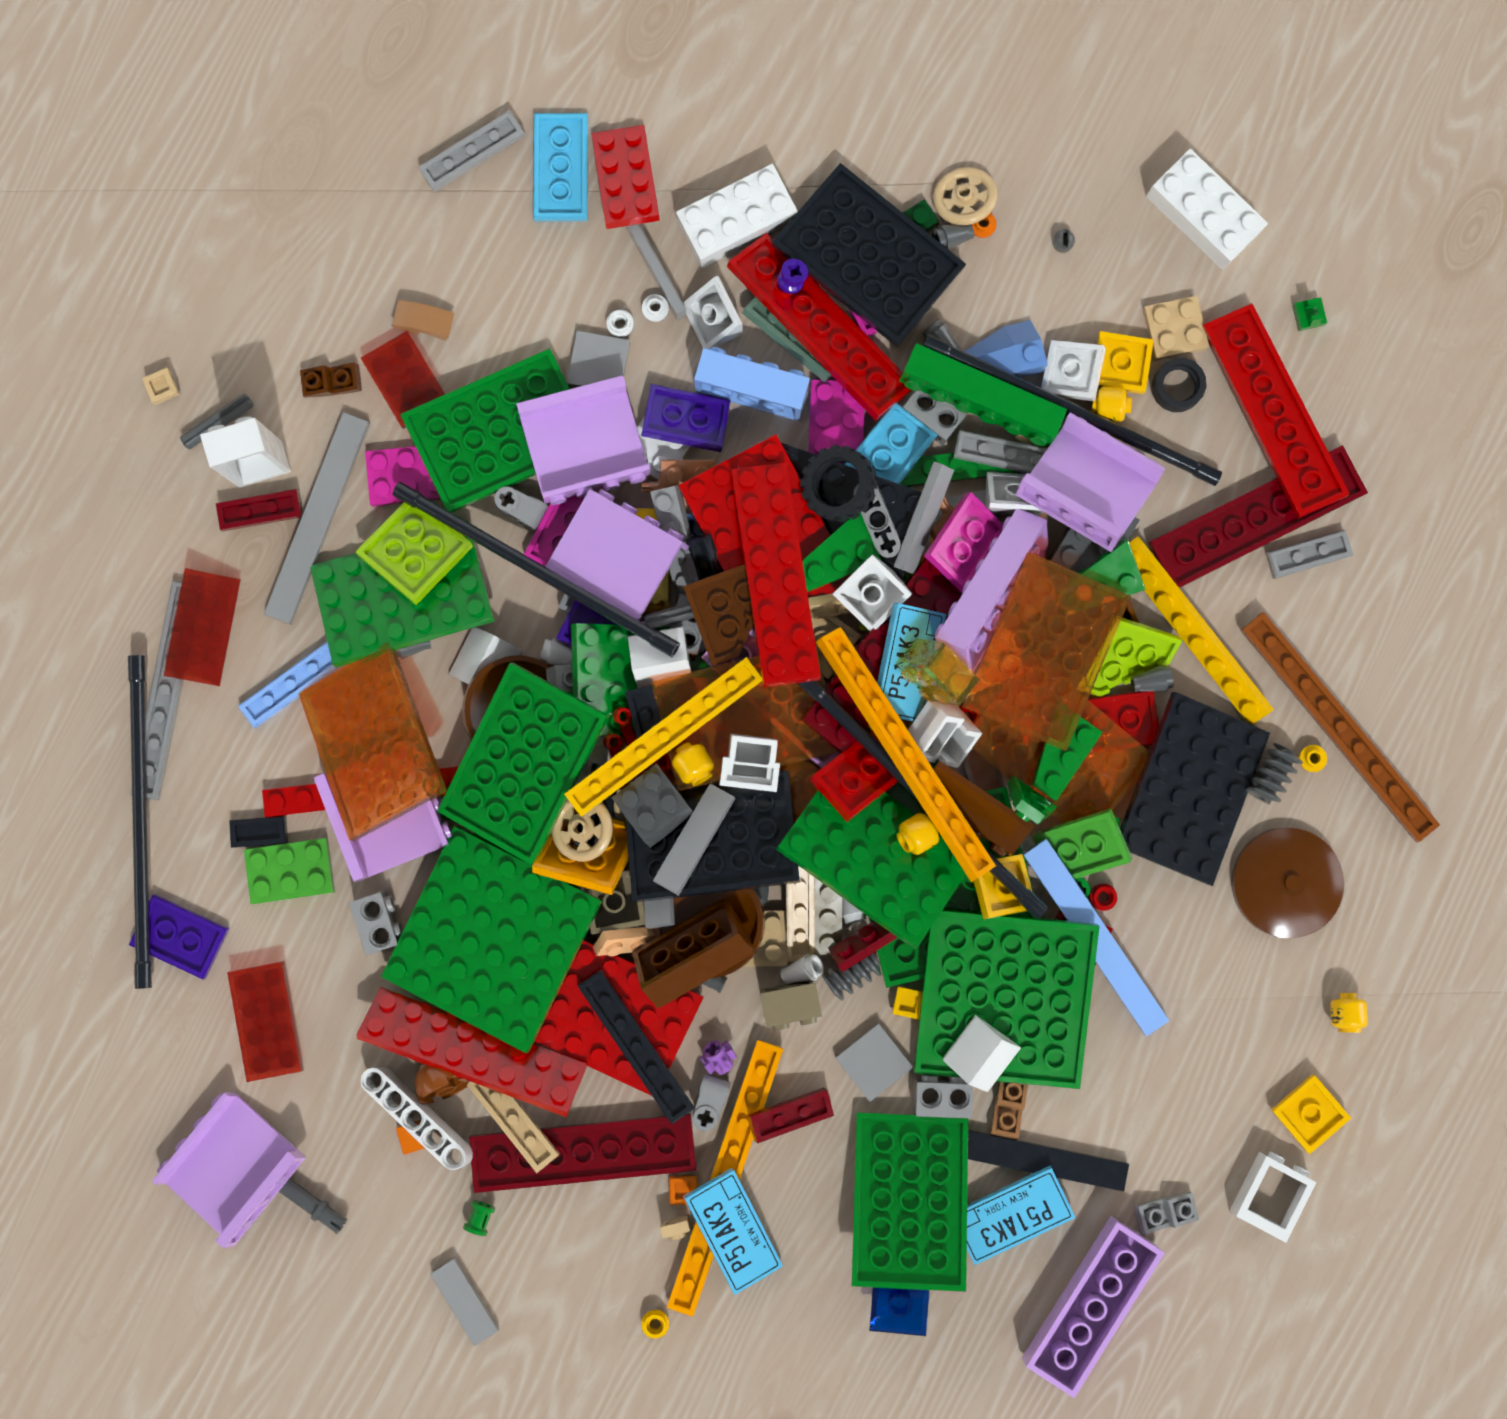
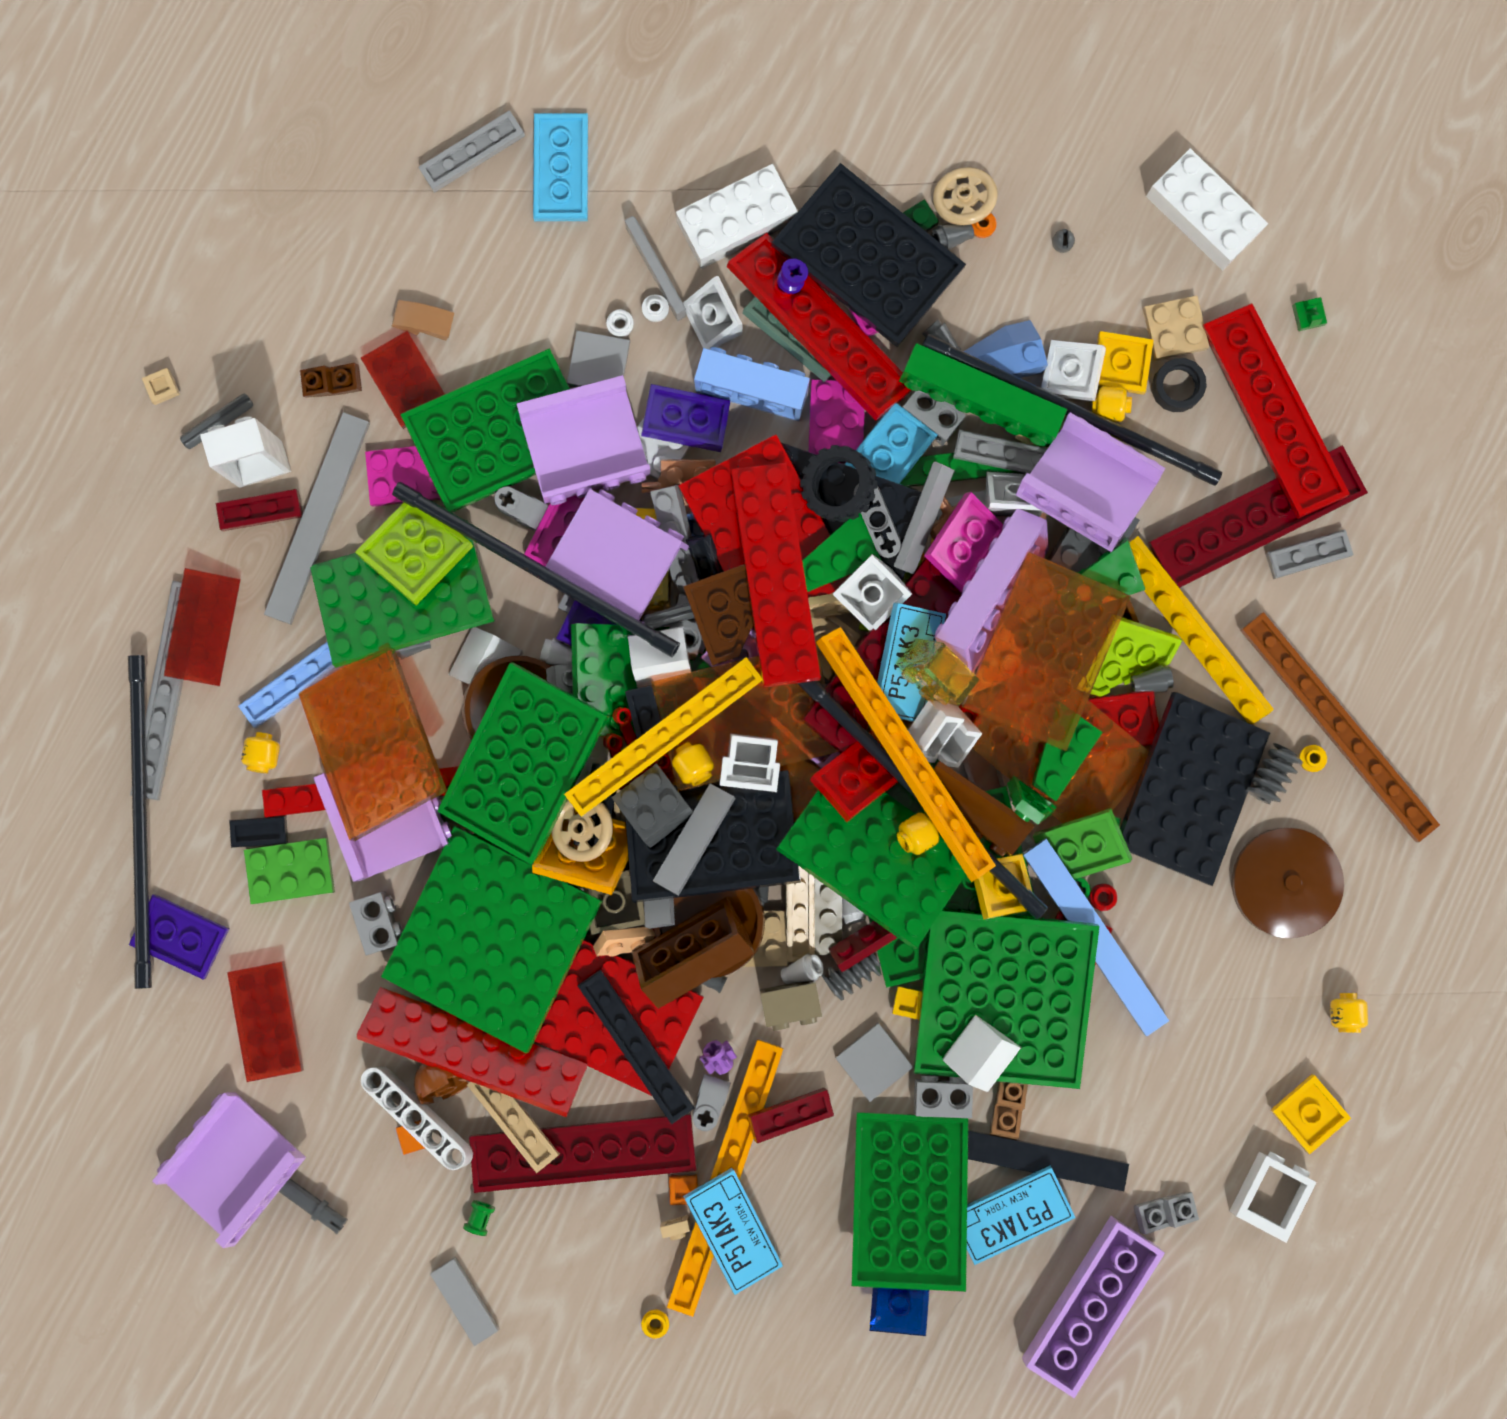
(260, 753): none -> yellow head
(625, 177): red plate -> none

